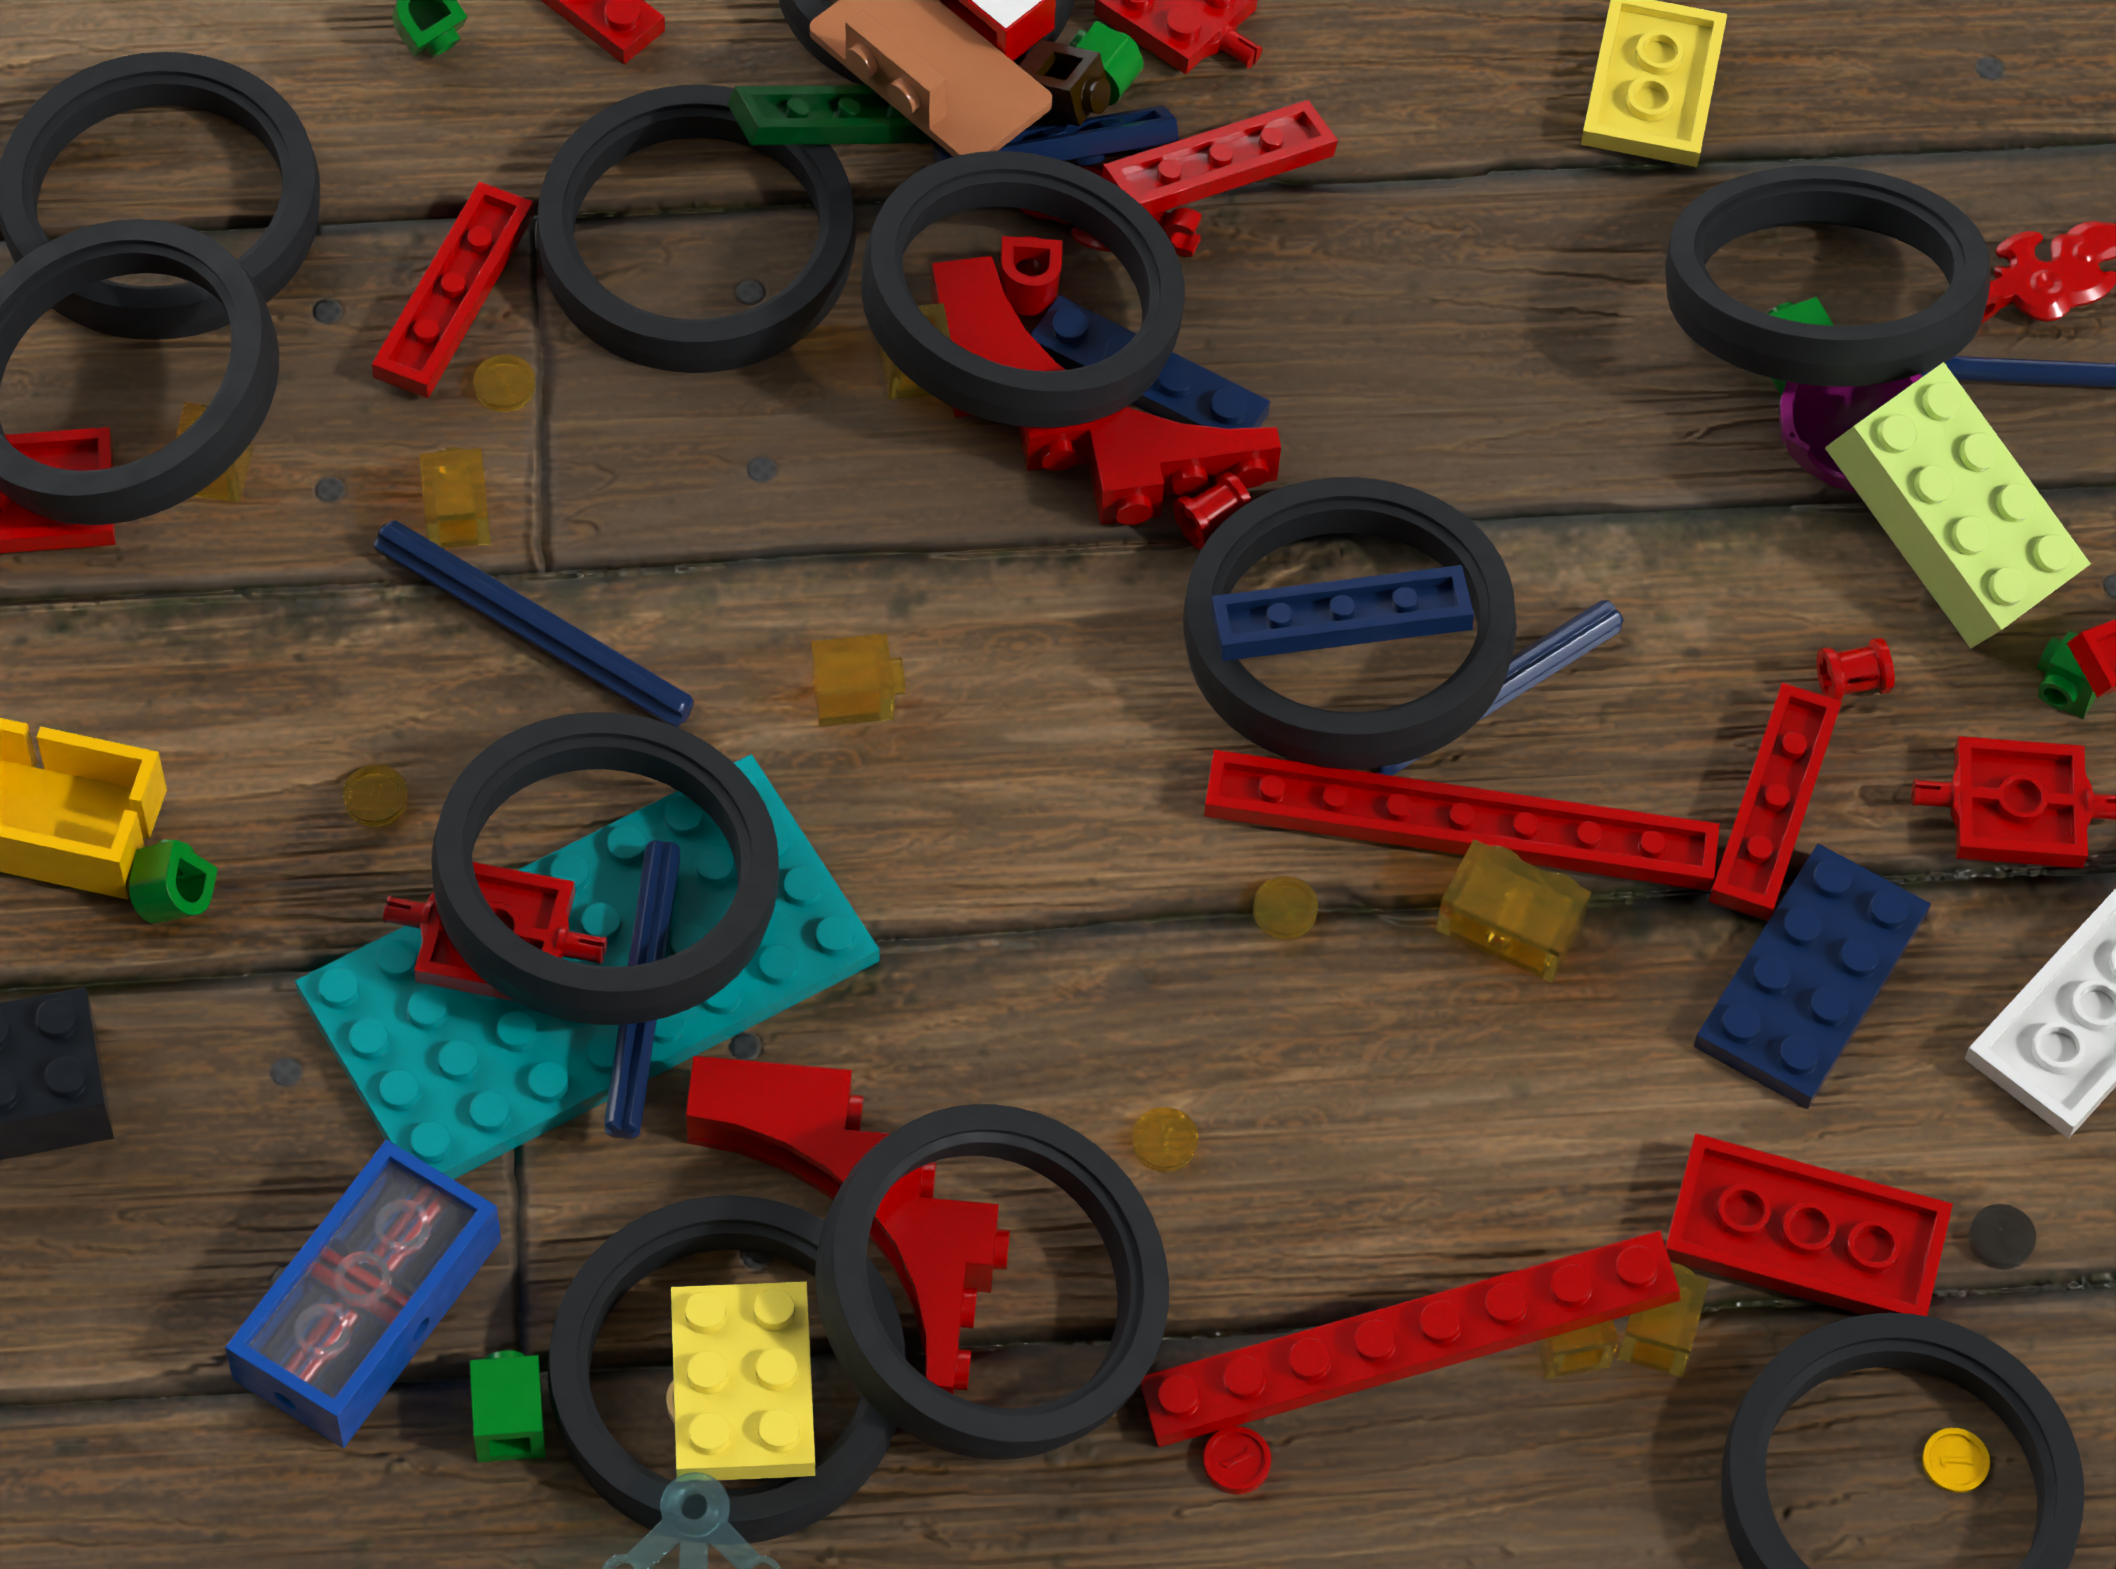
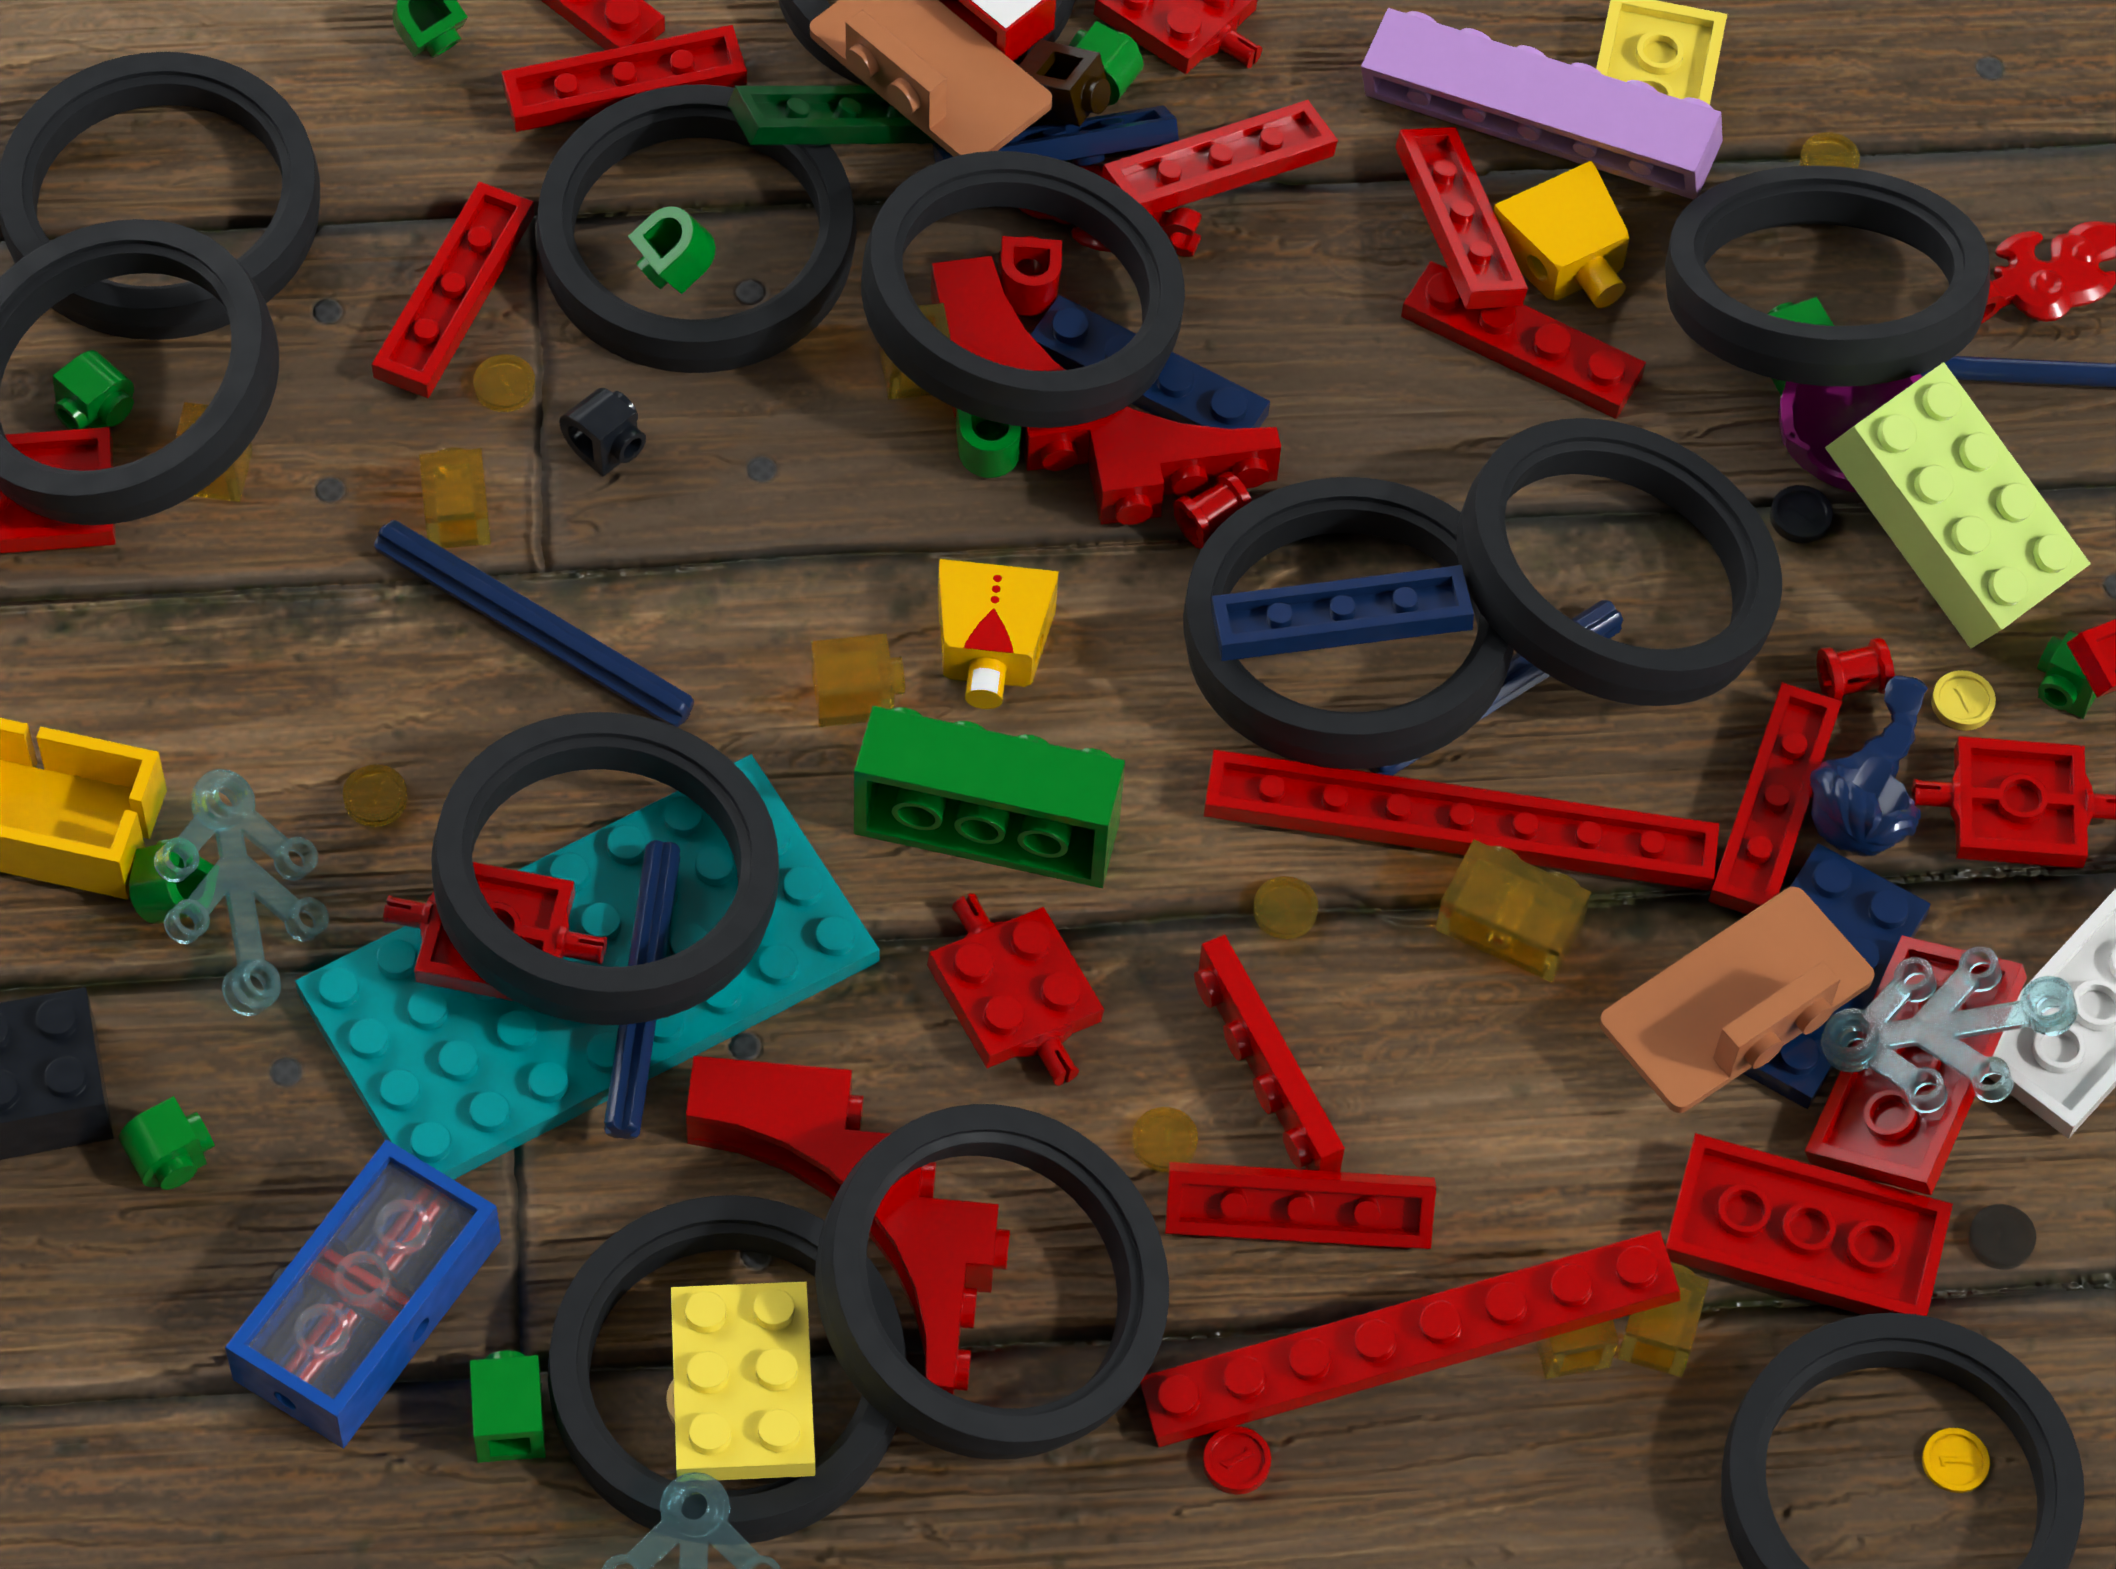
(91, 393): none -> green plate
(166, 1144): none -> green plate
(240, 881): none -> clear light blue plant
(593, 81): none -> red plate
(603, 430): none -> black plate
(673, 248): none -> green plate
(987, 446): none -> green plate
(988, 795): none -> green brick
(993, 625): none -> yellow torso
(1015, 988): none -> red plate
(1278, 1078): none -> red plate
(1300, 1205): none -> red plate
(1461, 218): none -> red plate
(1527, 343): none -> red plate
(1543, 102): none -> lavender brick
(1567, 236): none -> yellow torso
(1567, 648): none -> black tyre
(1737, 999): none -> nougat bracket
(1801, 514): none -> black piece
(1829, 150): none -> clear yellow piece
(1857, 797): none -> dark blue hair
(1868, 1119): none -> red plate
(1940, 1025): none -> clear light blue plant
(1963, 700): none -> light yellow piece

